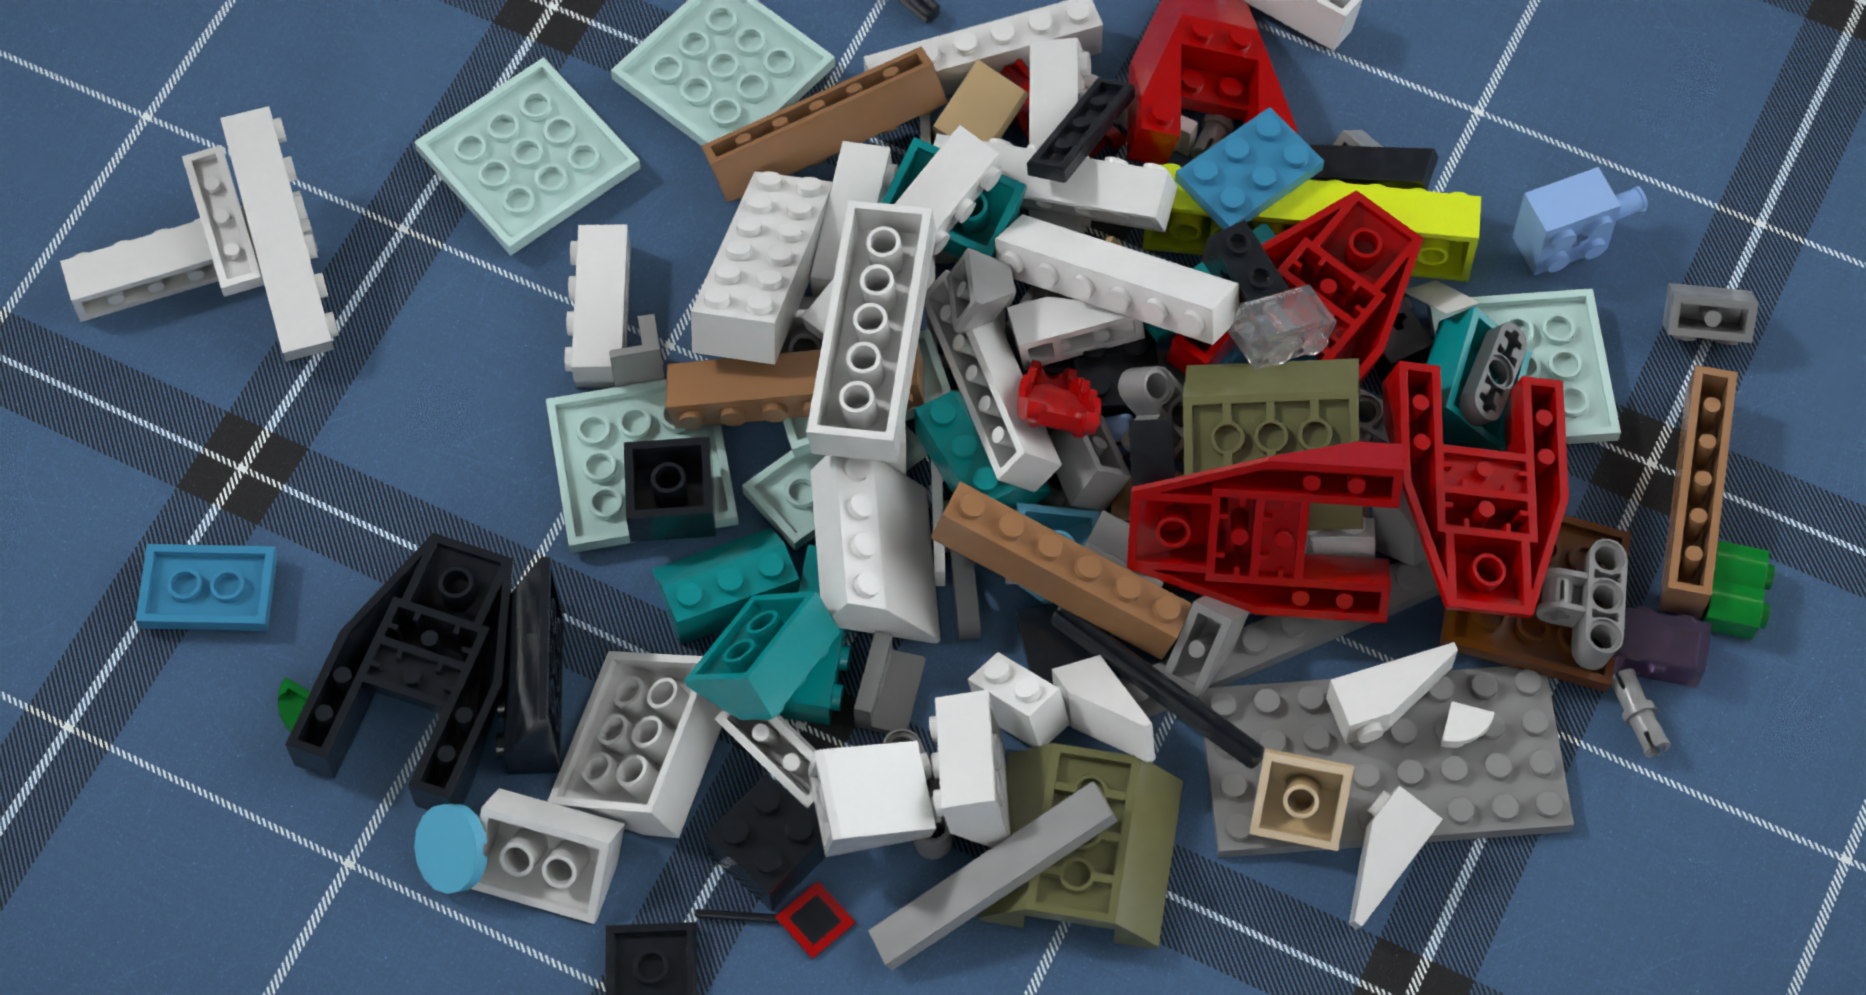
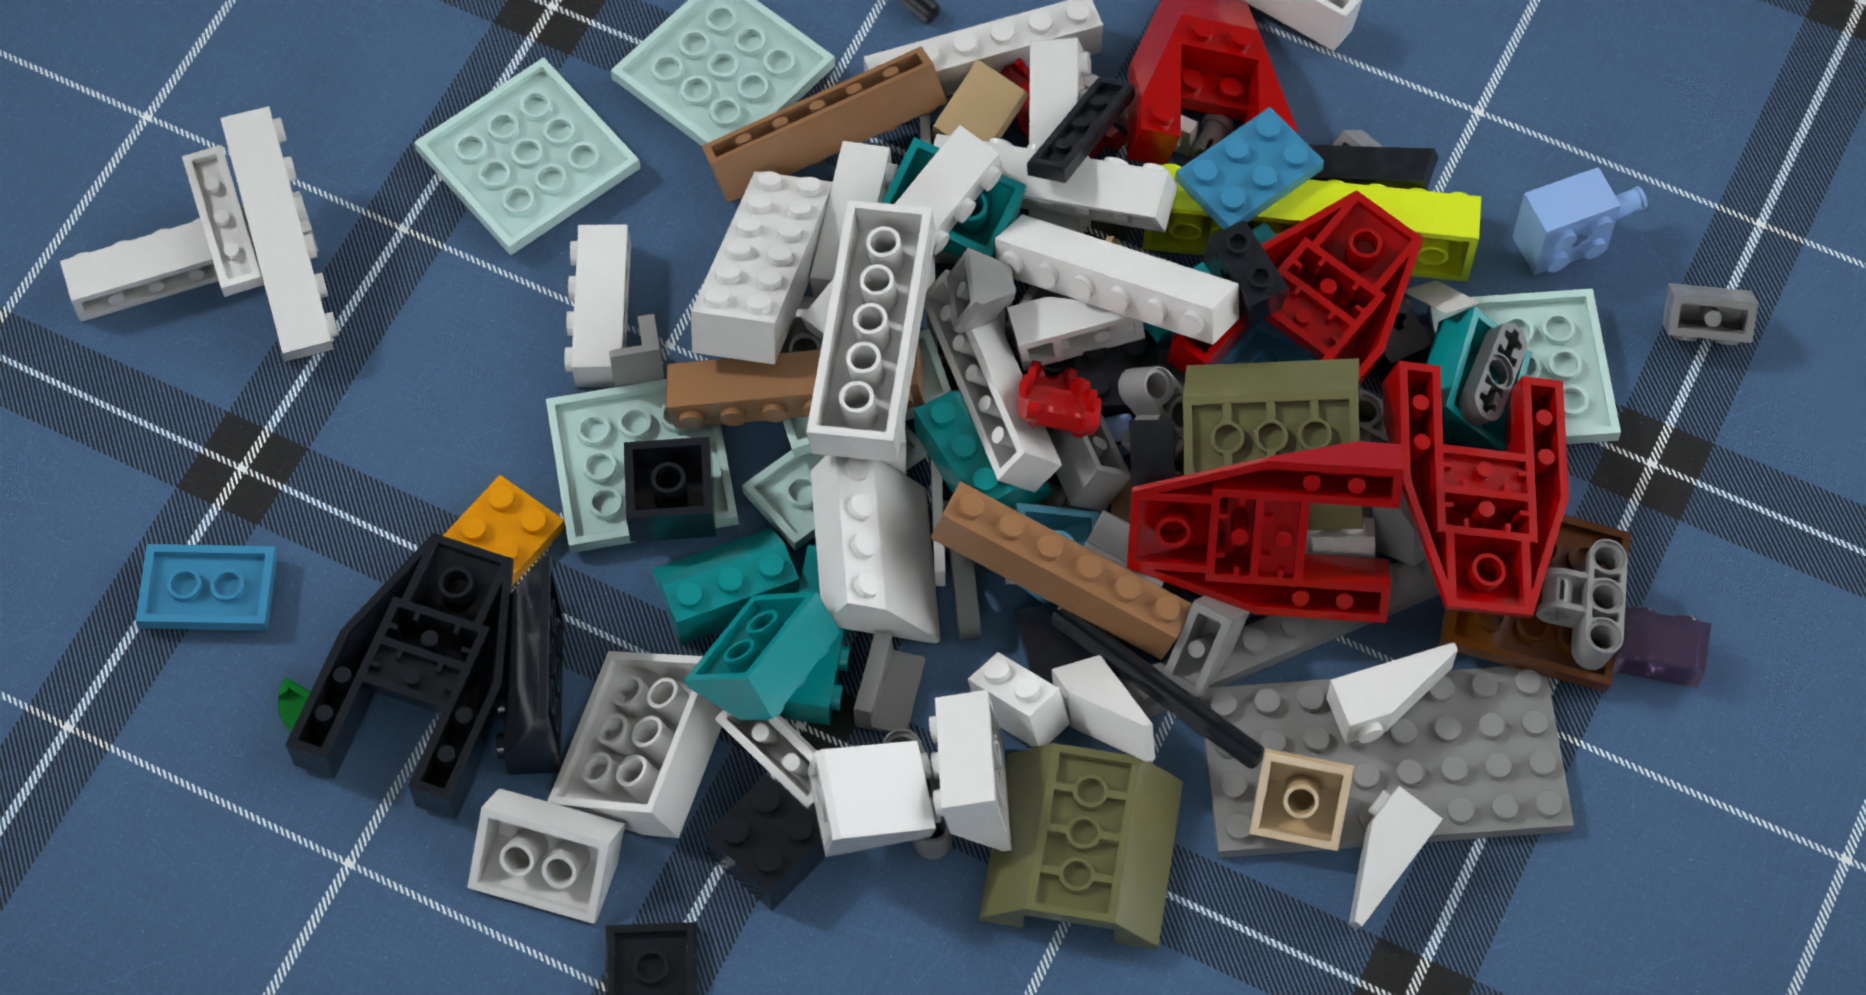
(450, 848): medium azure tile -> none
(508, 524): none -> light orange plate
(811, 920): piece -> none
(992, 876): light grey tile -> none
(1282, 327): clear brick -> none
(1465, 724): white tile -> none
(1640, 713): light grey pin -> none
(1698, 492): medium nougat brick -> none
(1738, 590): green brick -> none

